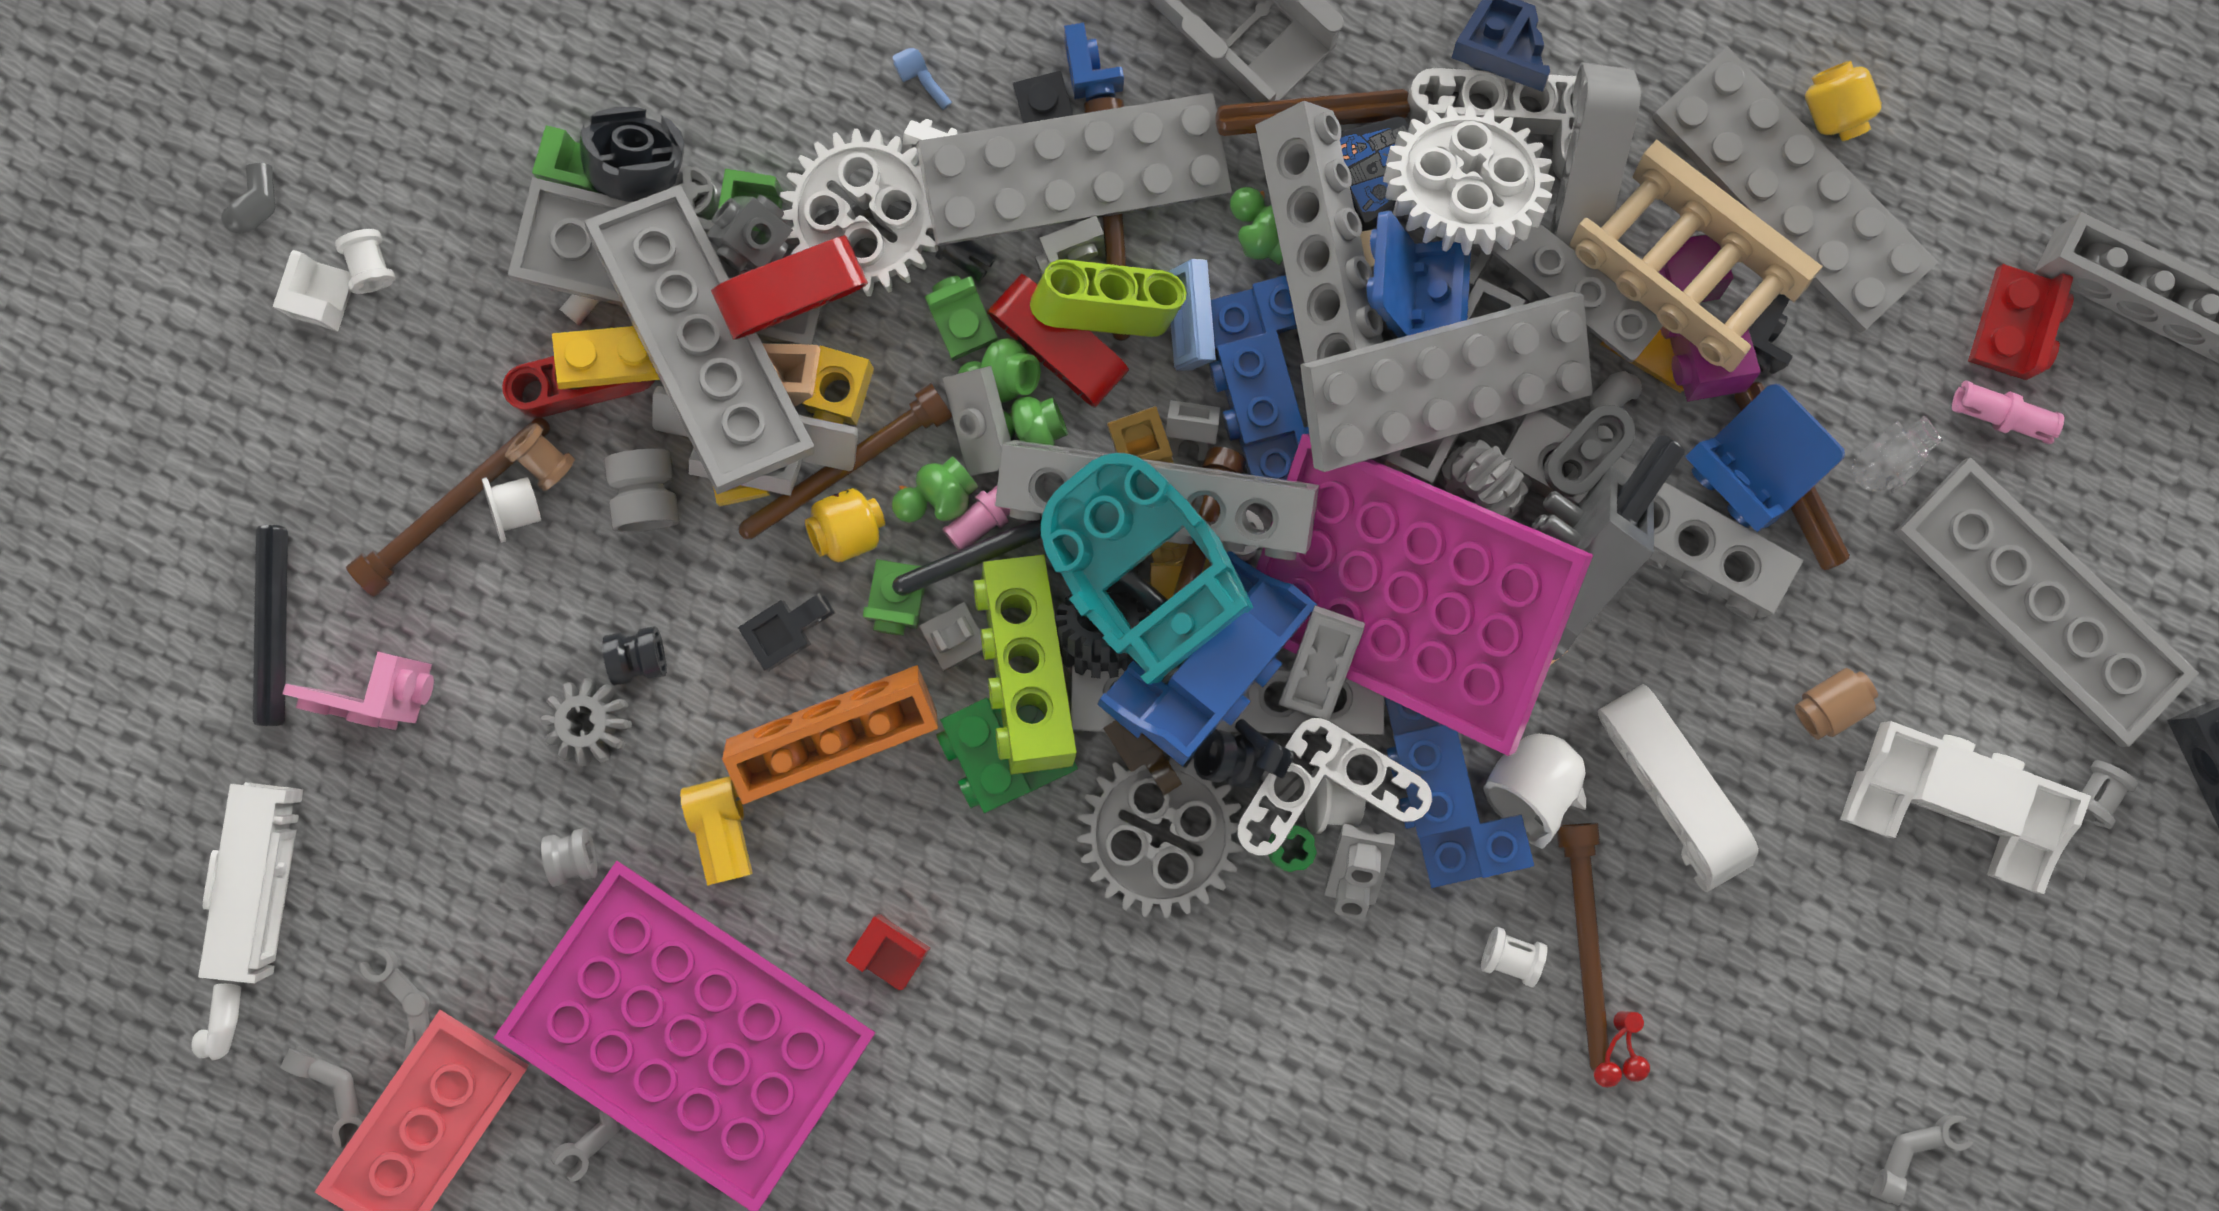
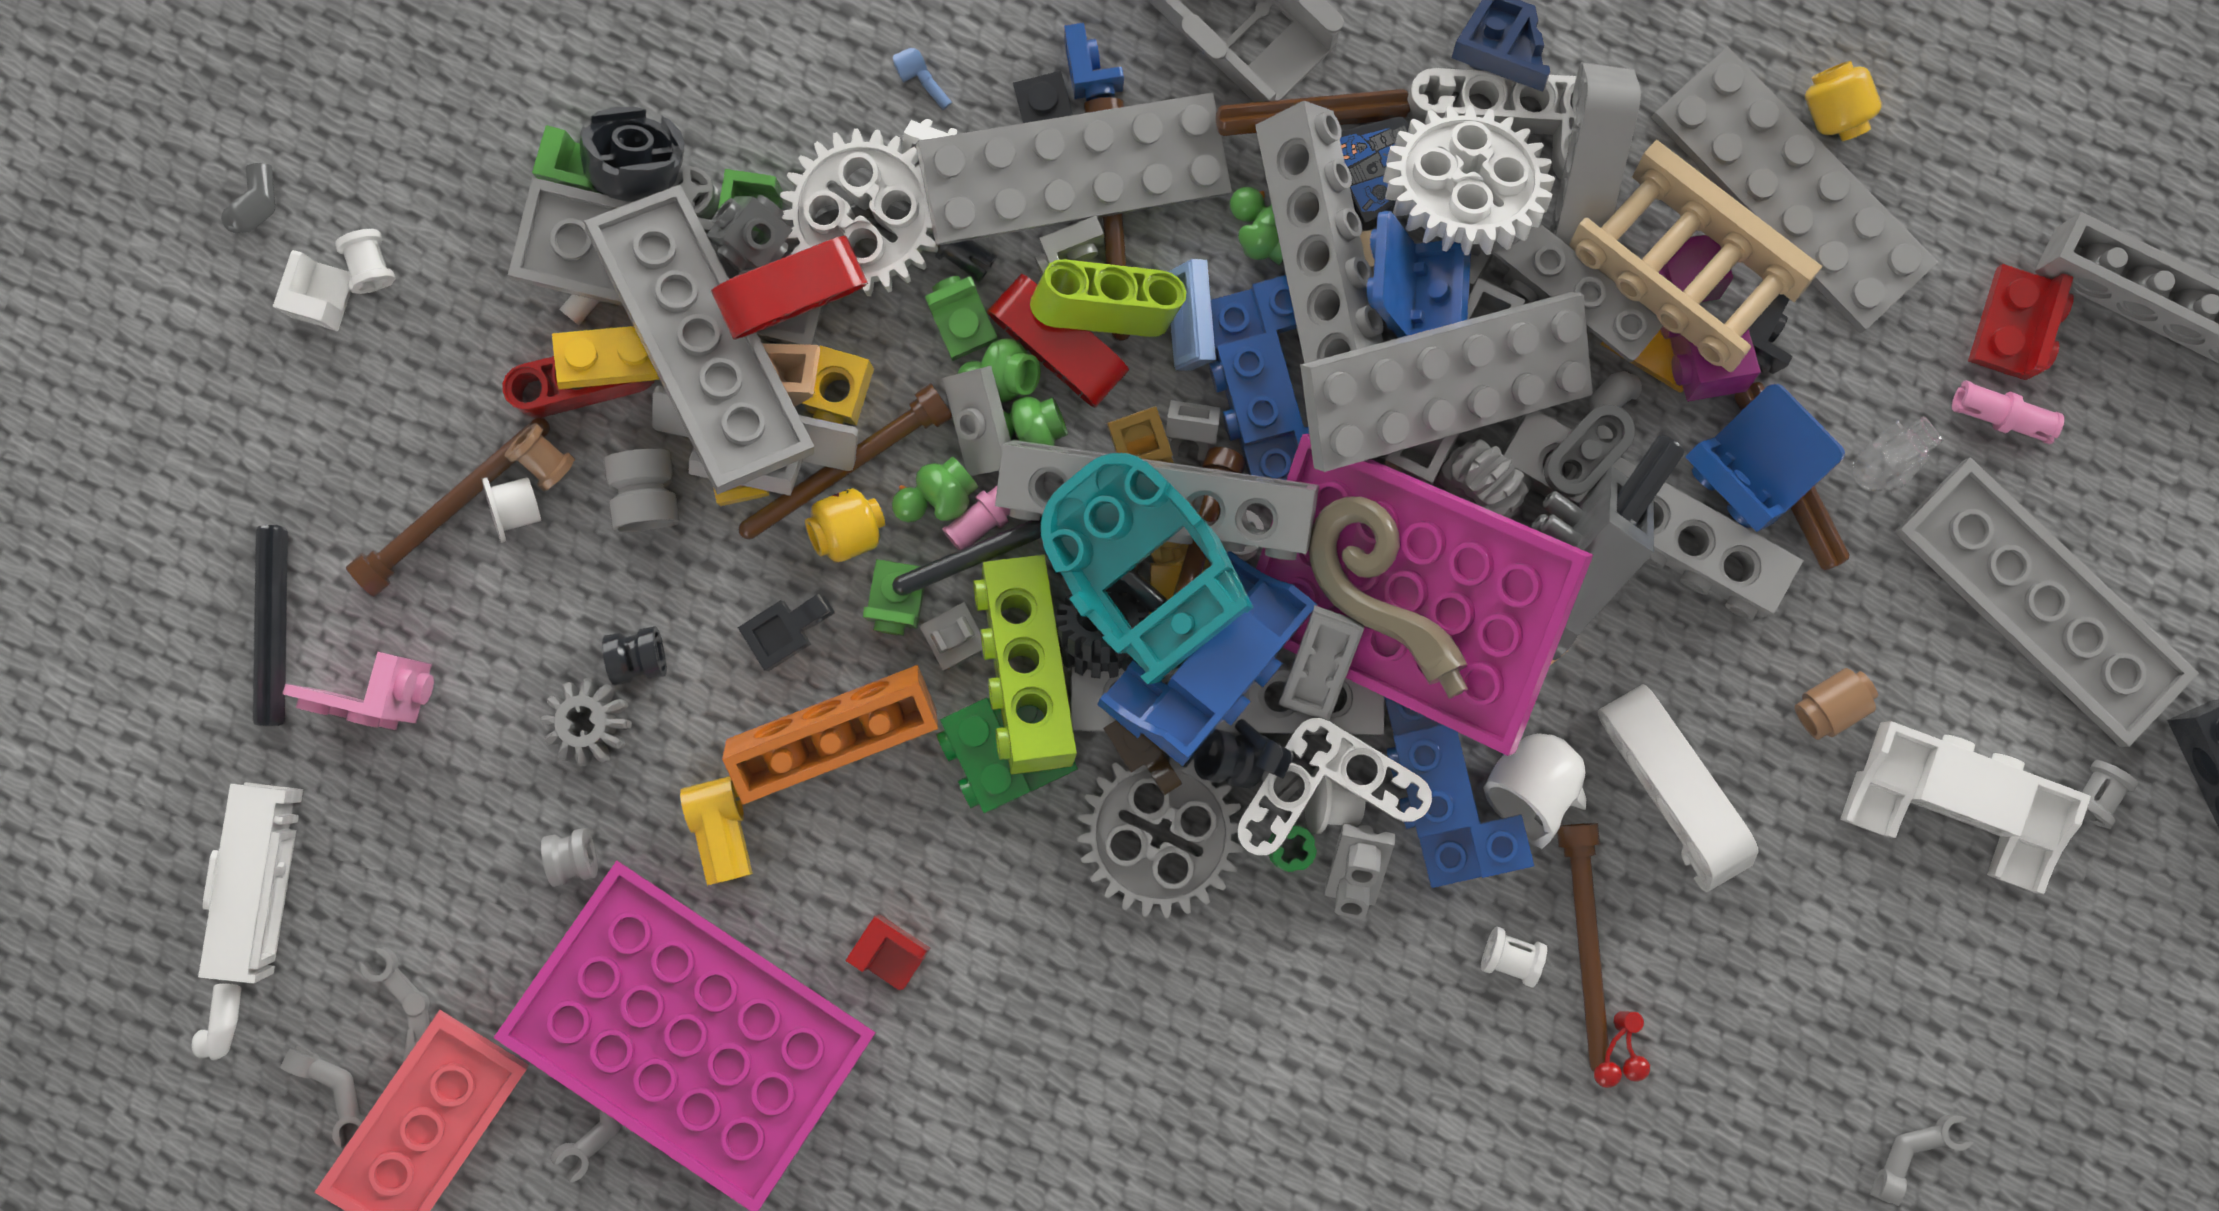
(1427, 641): none -> dark tan plant

